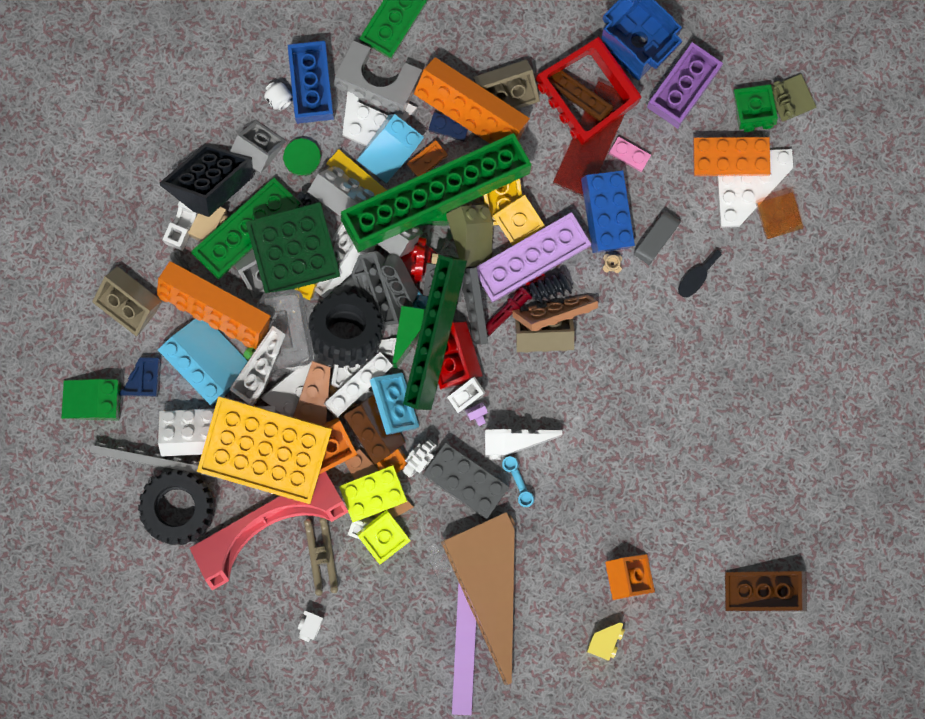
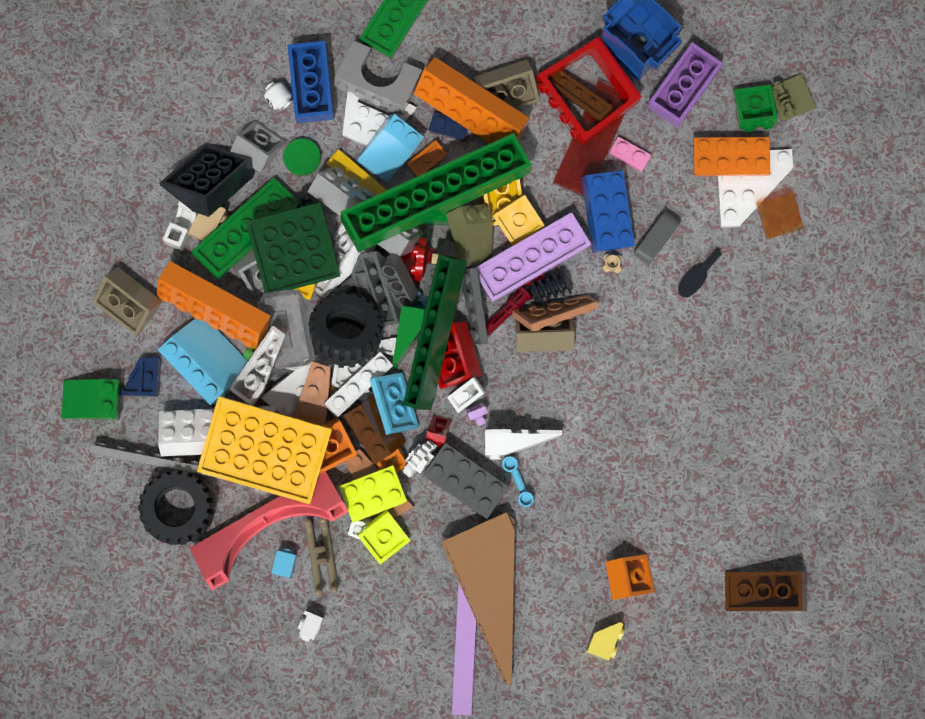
(284, 563): none -> medium azure brick
(438, 430): none -> red slope

